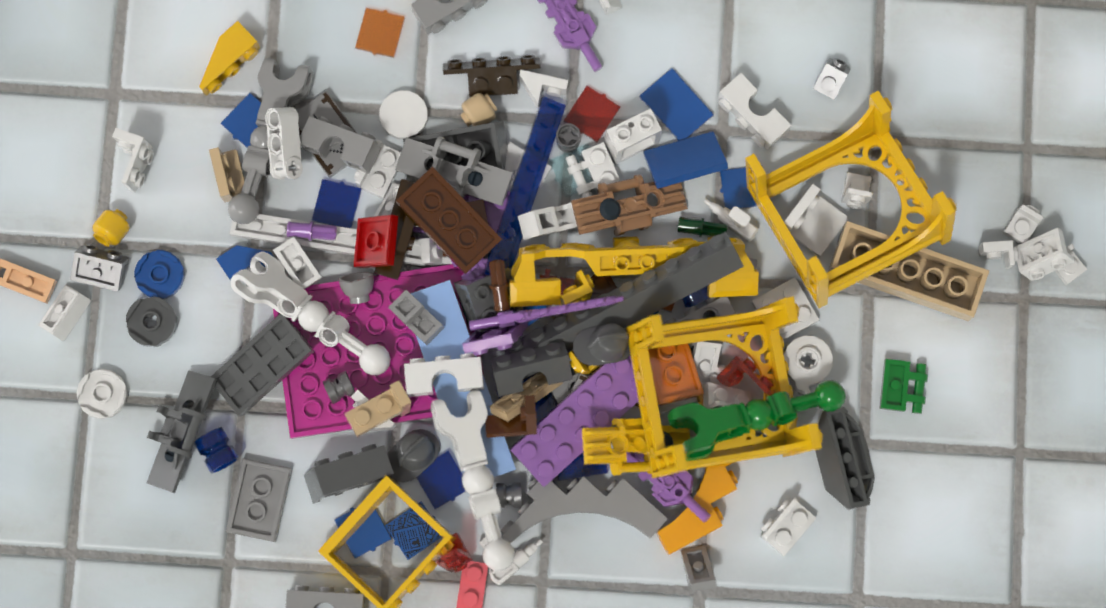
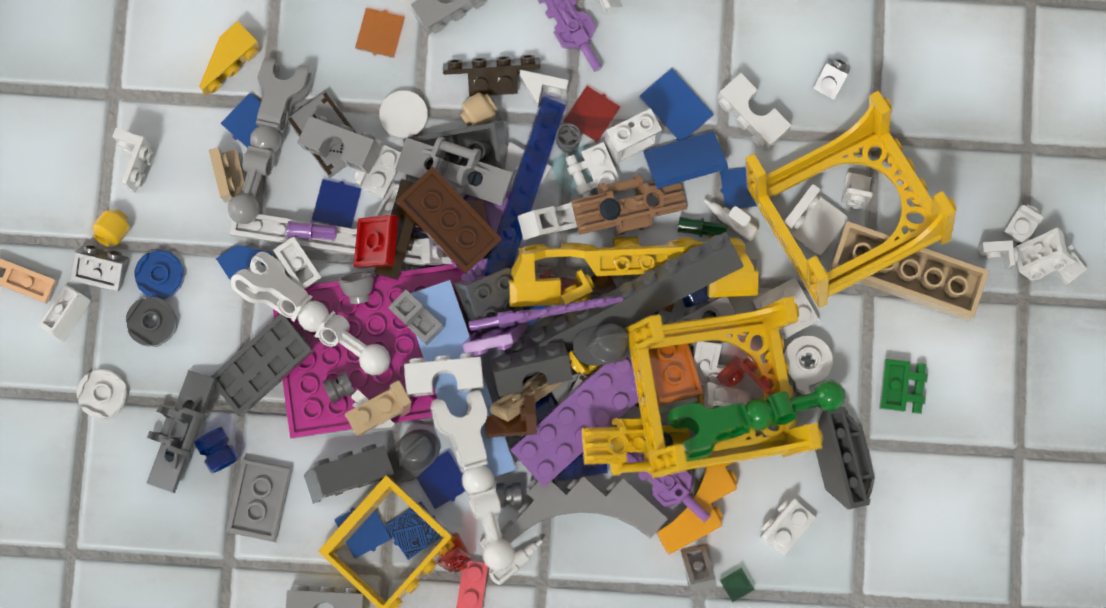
(284, 142): white piece -> none
(499, 285): reddish brown axle -> none
(736, 585): none -> clear green tile

